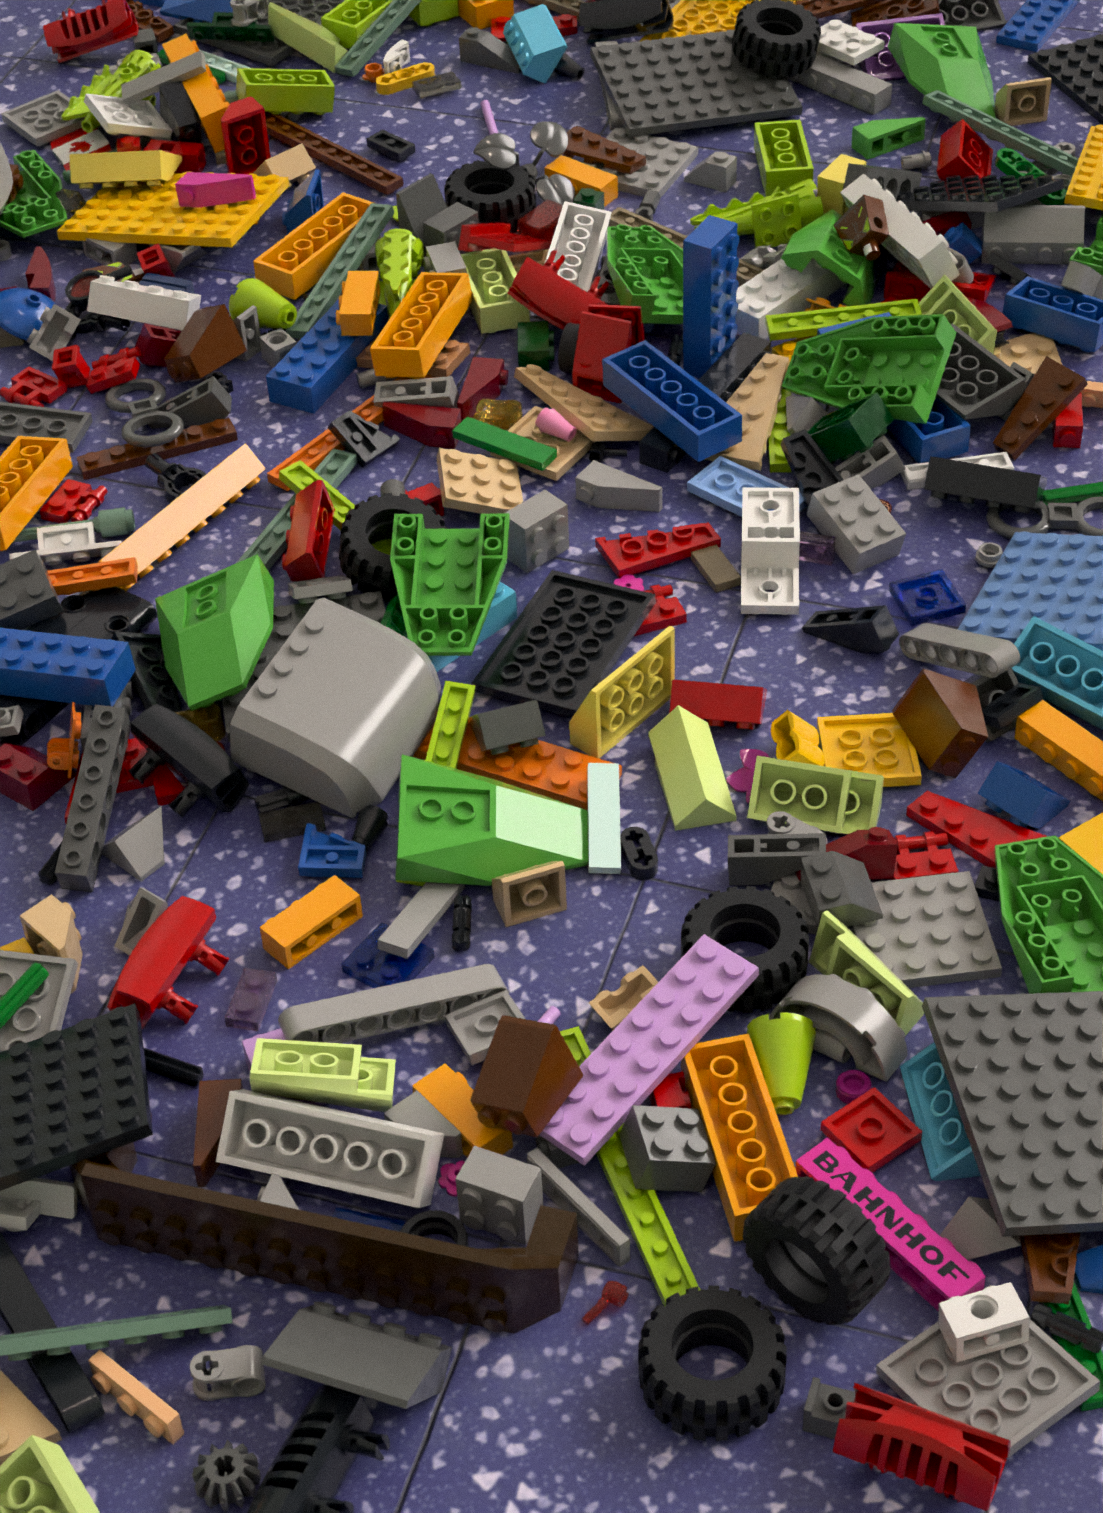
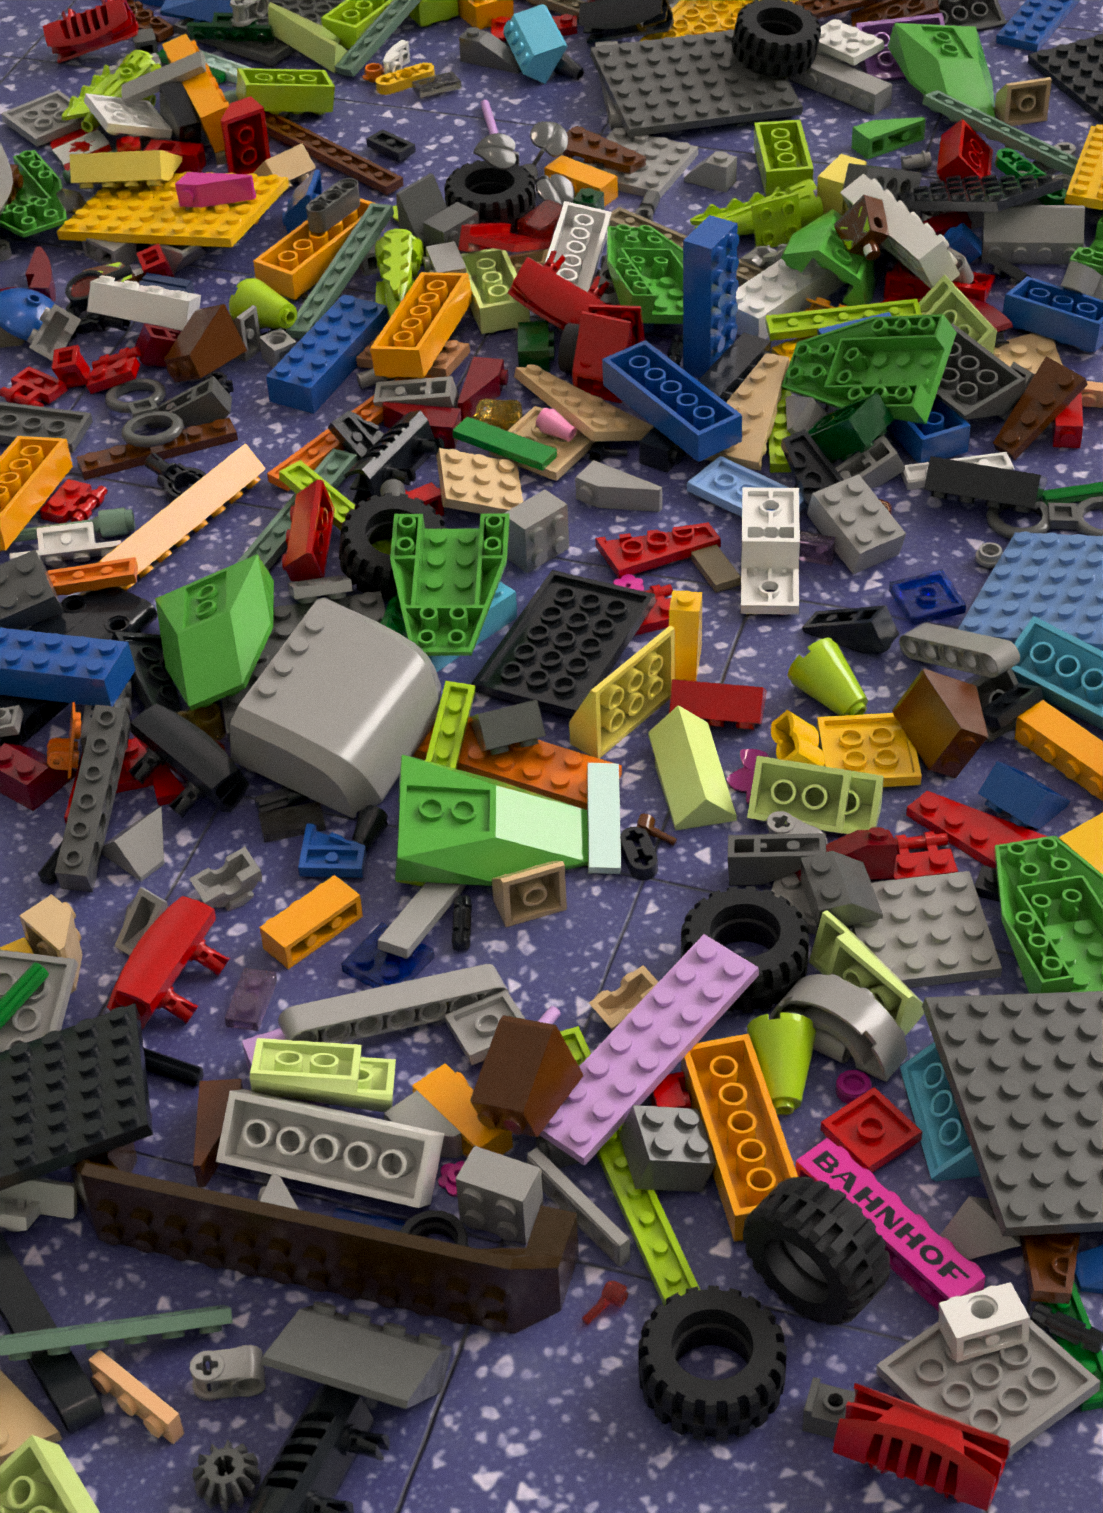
(231, 884): none -> light grey cylinder
(333, 205): none -> dark grey beam
(358, 303): light orange brick -> none
(394, 456): none -> black piece
(647, 823): none -> reddish brown hand
(686, 618): none -> yellow slope
(828, 678): none -> lime cone

